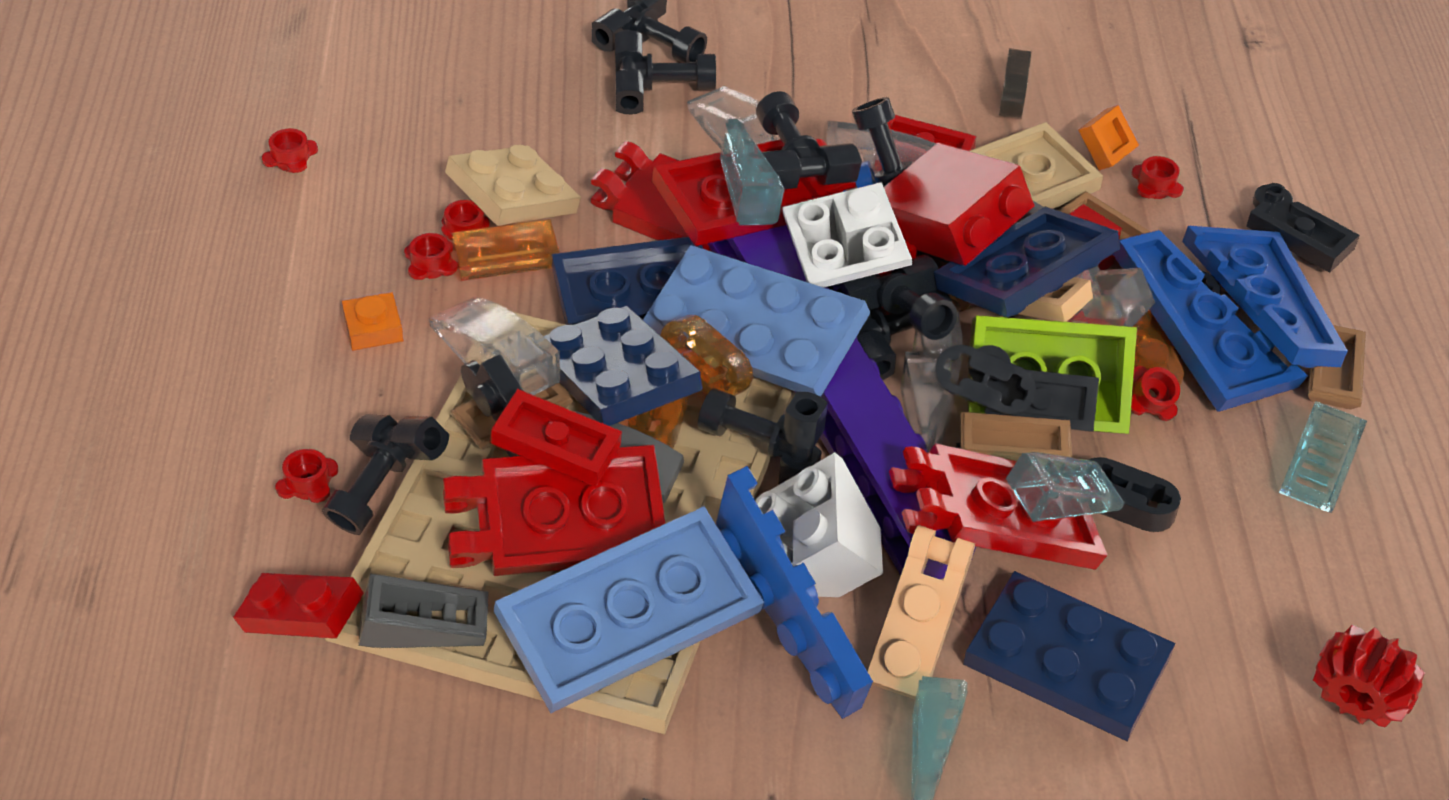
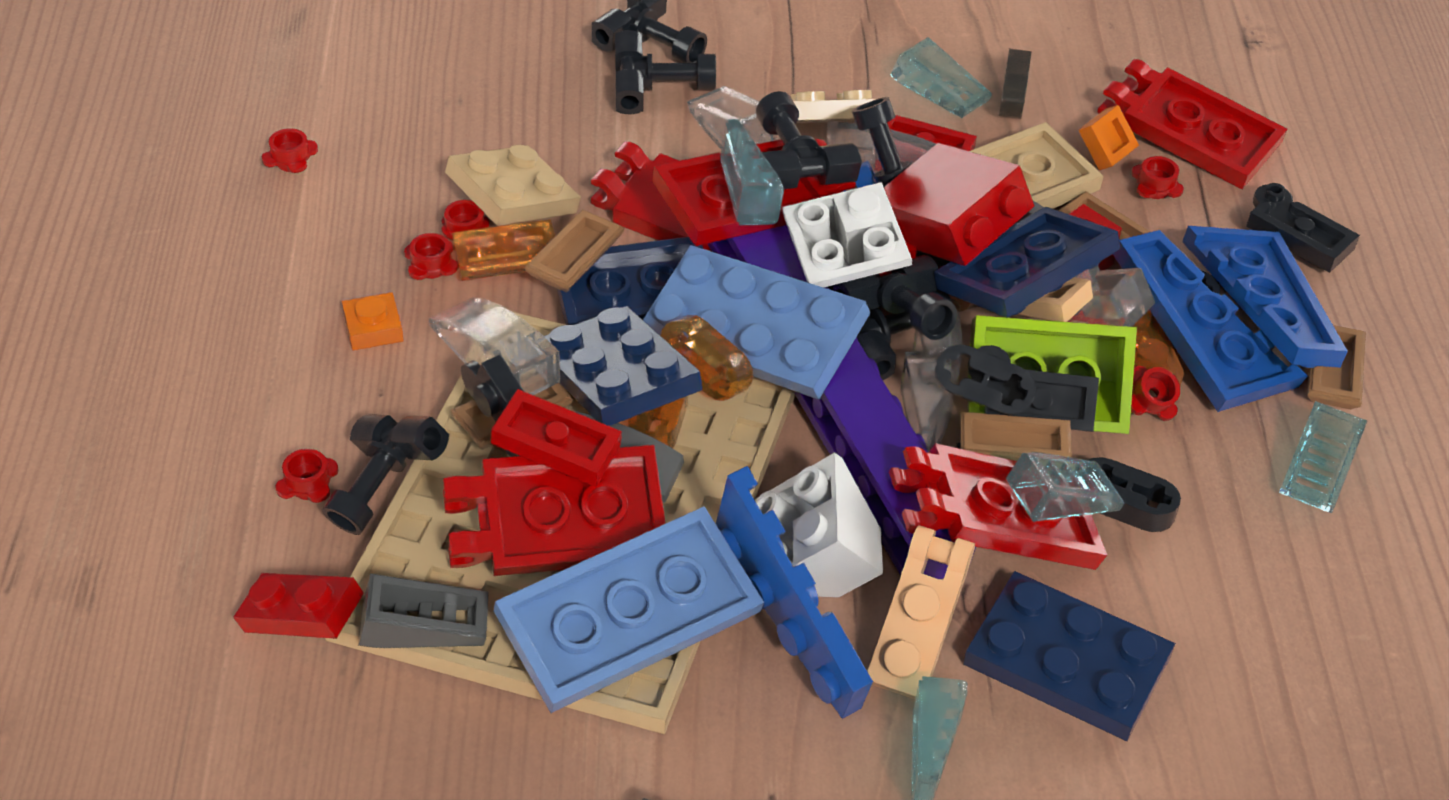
(574, 250): none -> medium nougat tile
(790, 438): black bar -> none
(815, 108): none -> tan plate
(929, 73): none -> clear light blue slope
(1195, 122): none -> red tile
(1368, 676): red gear -> none

